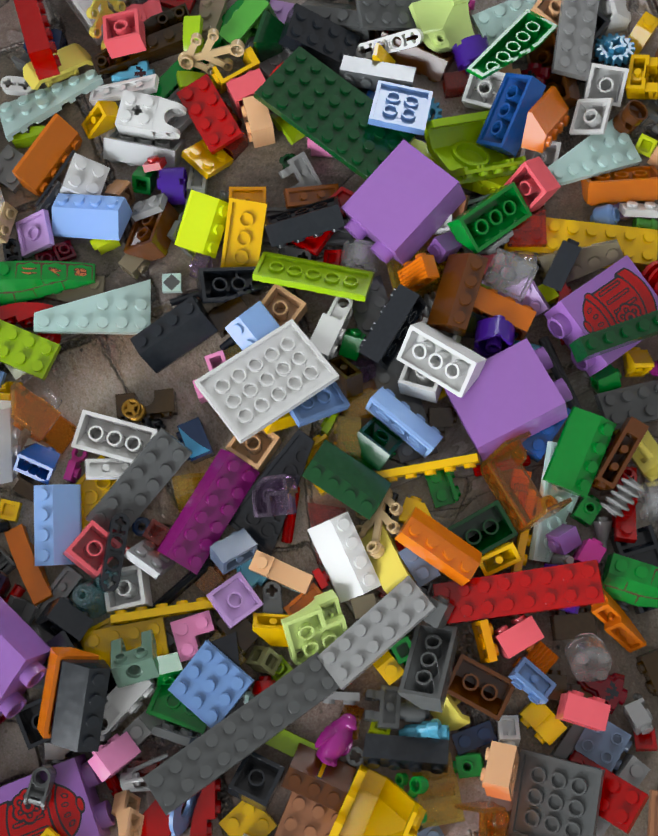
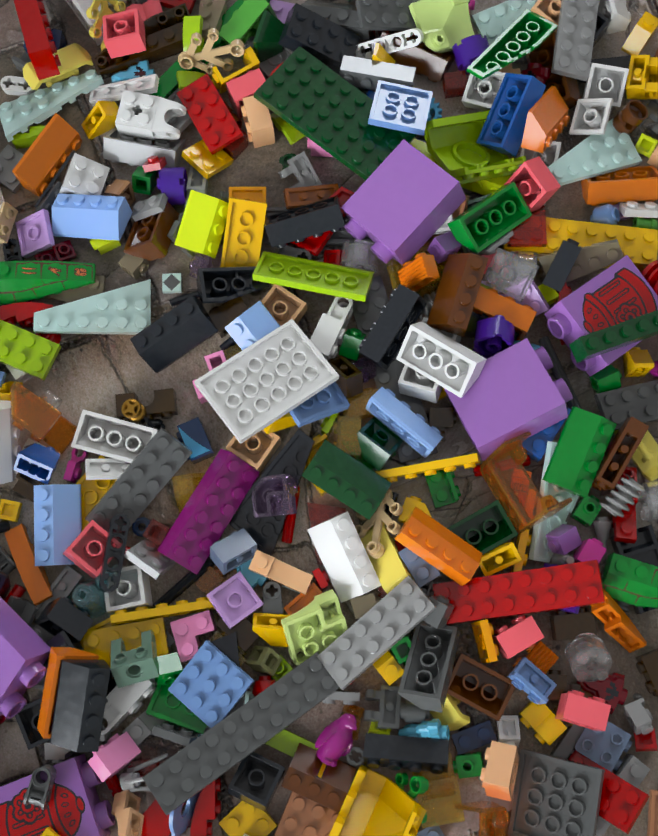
(614, 49): dark azure gear -> none

